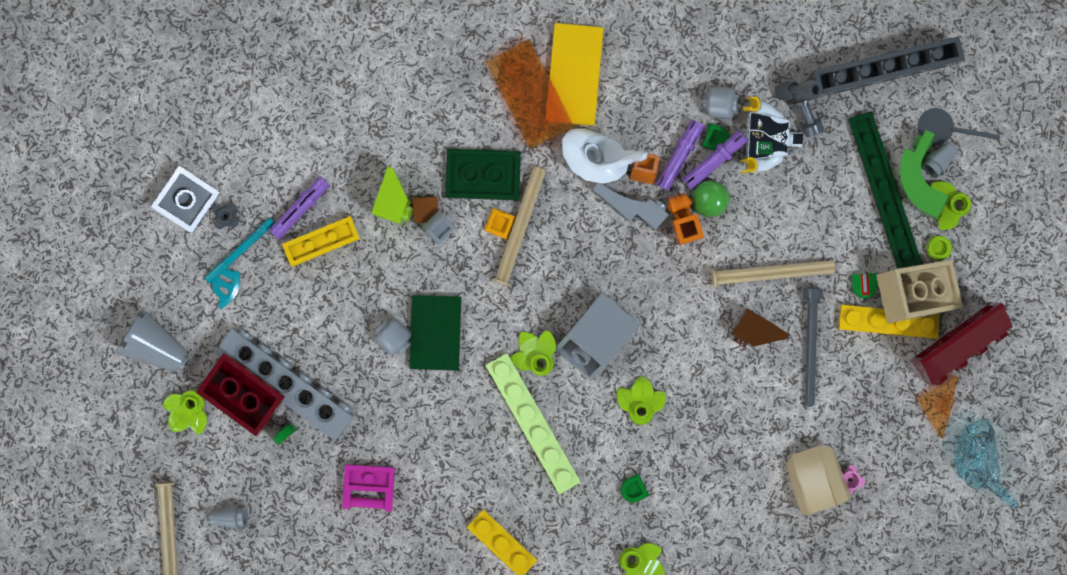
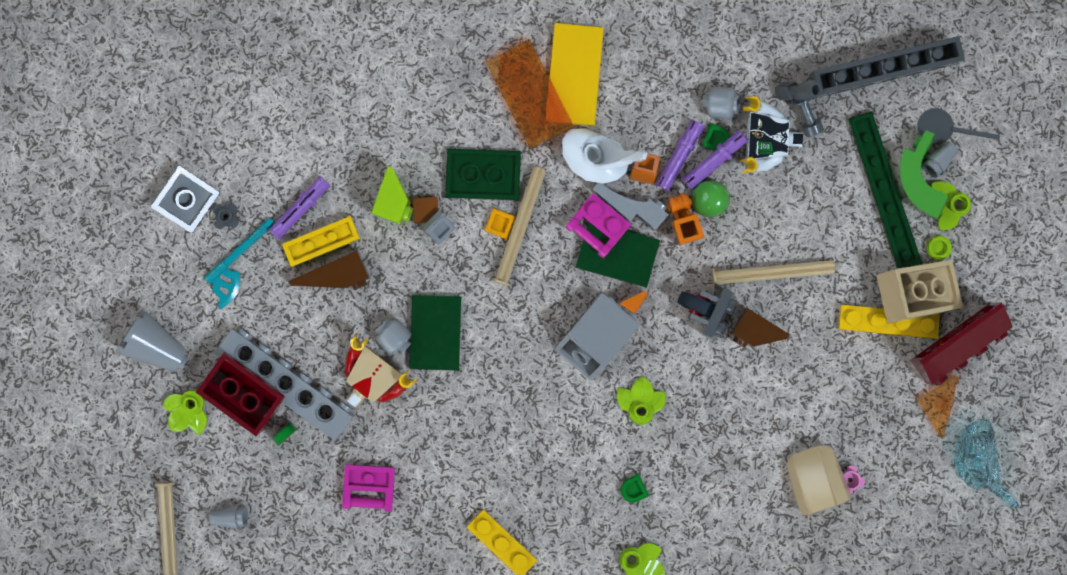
(341, 273): none -> reddish brown slope
(372, 375): none -> torso
(532, 350): lime plate -> none
(533, 423): yellowish green plate -> none
(602, 218): none -> dark pink plate
(627, 261): none -> dark green tile
(633, 303): none -> orange slope
(701, 306): none -> dark grey plate
(812, 297): dark grey piece -> none
(864, 284): green tile -> none

